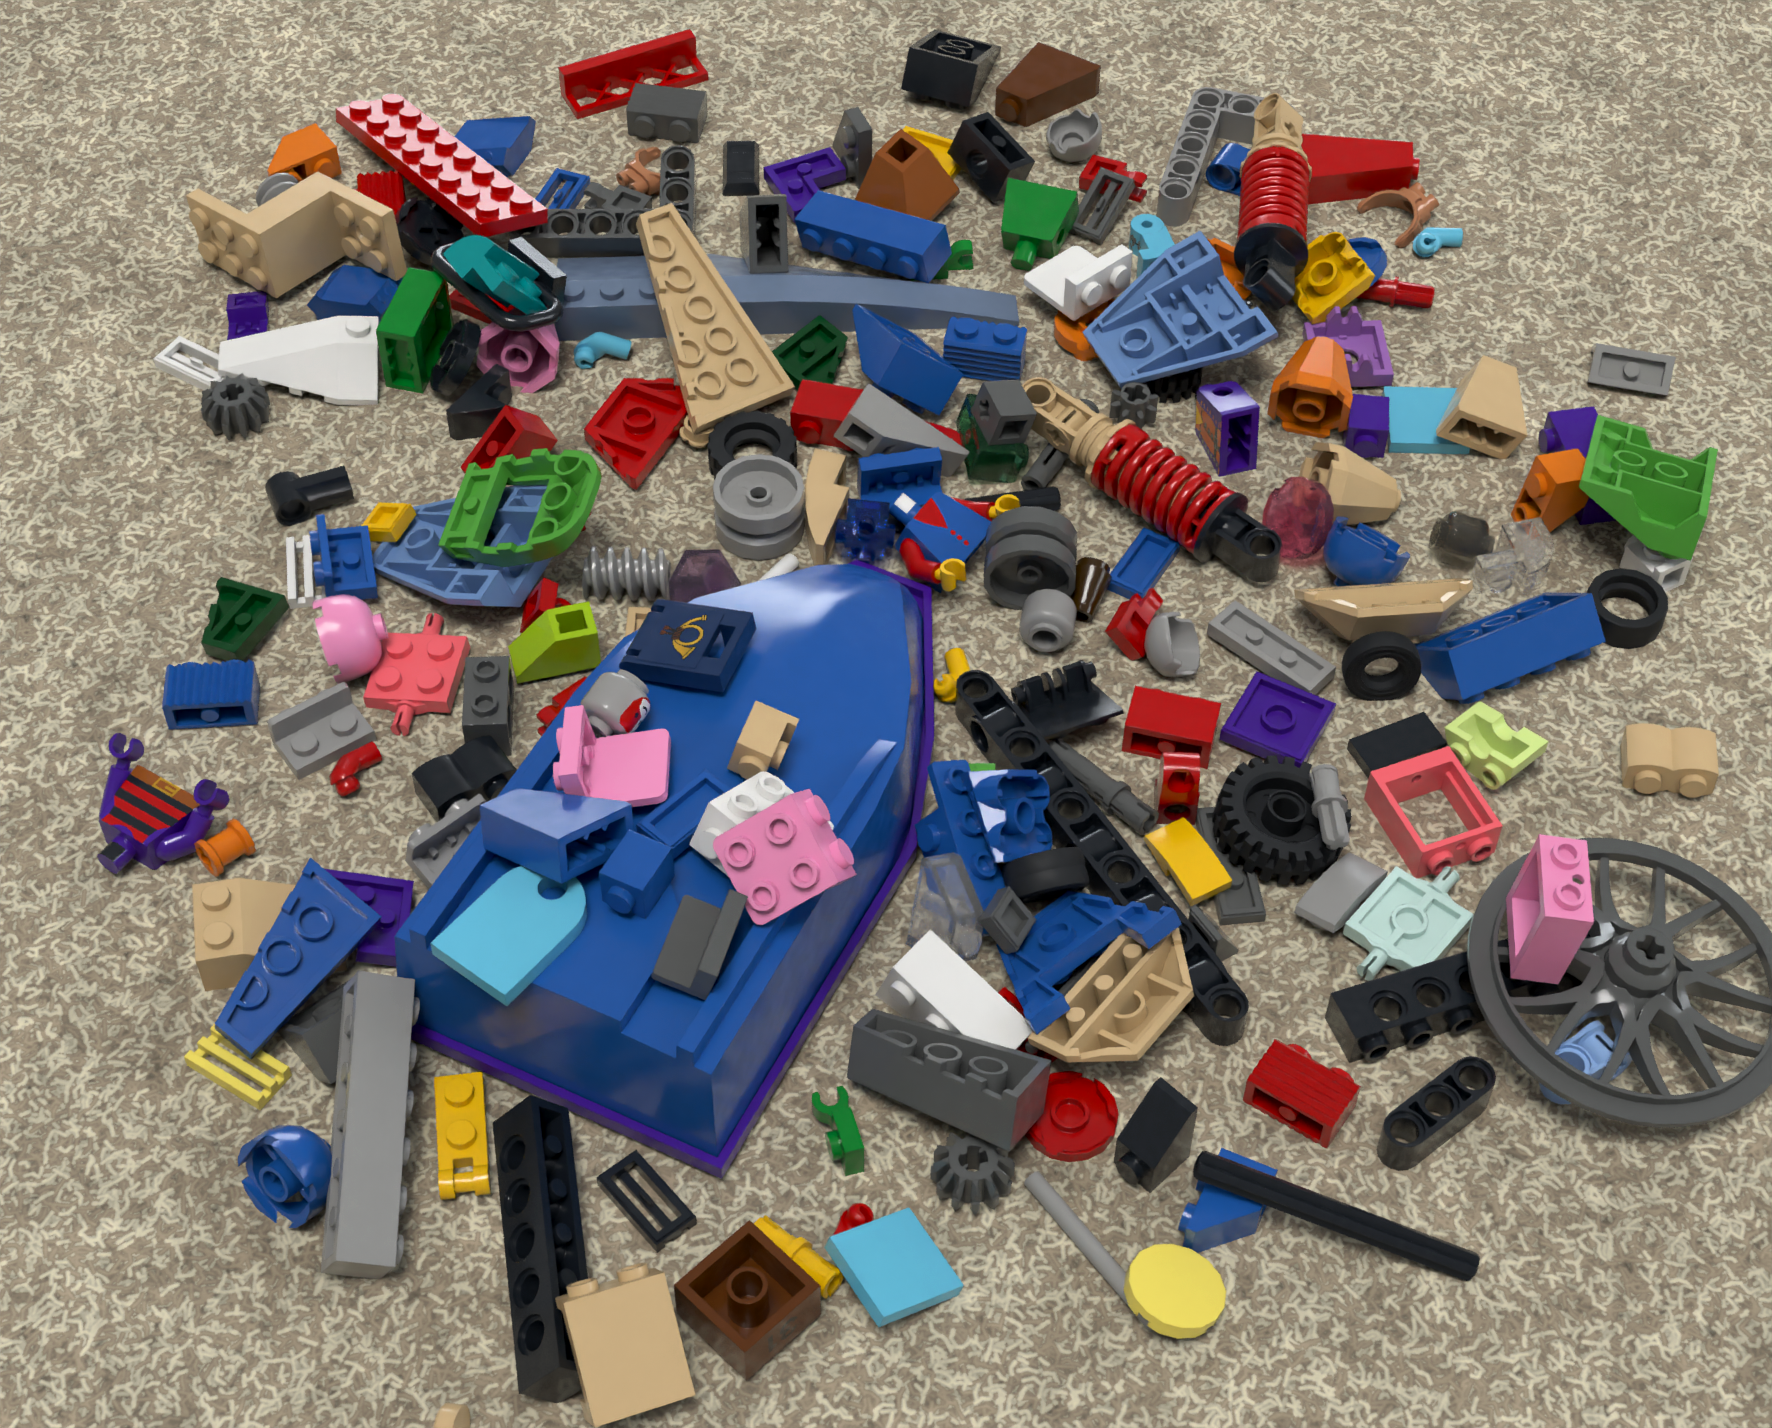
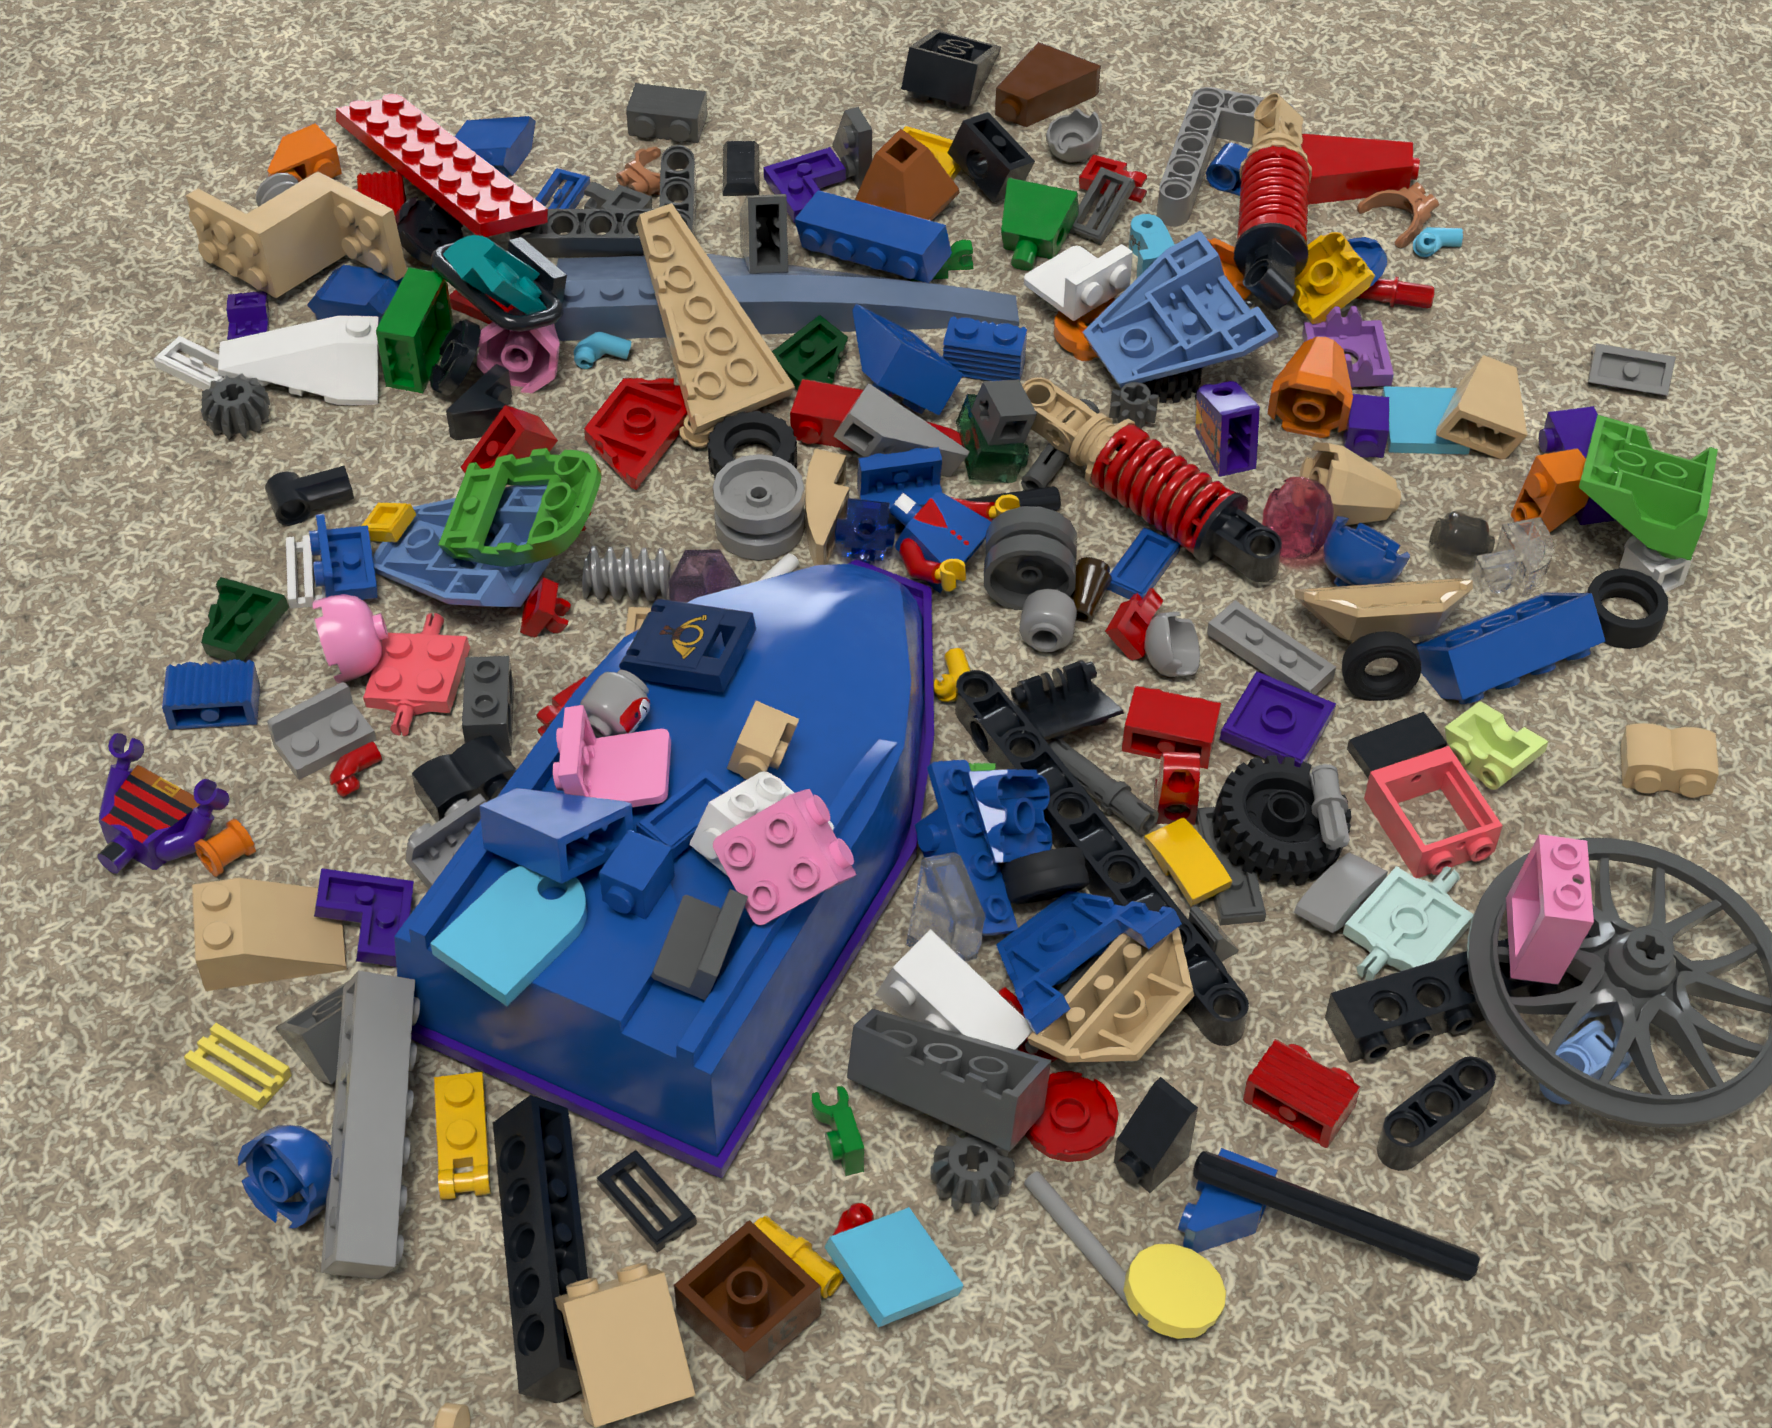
(303, 948): blue wing -> none
(556, 644): lime slope -> none
(628, 66): red fence -> none
(1007, 920): dark grey tile -> none

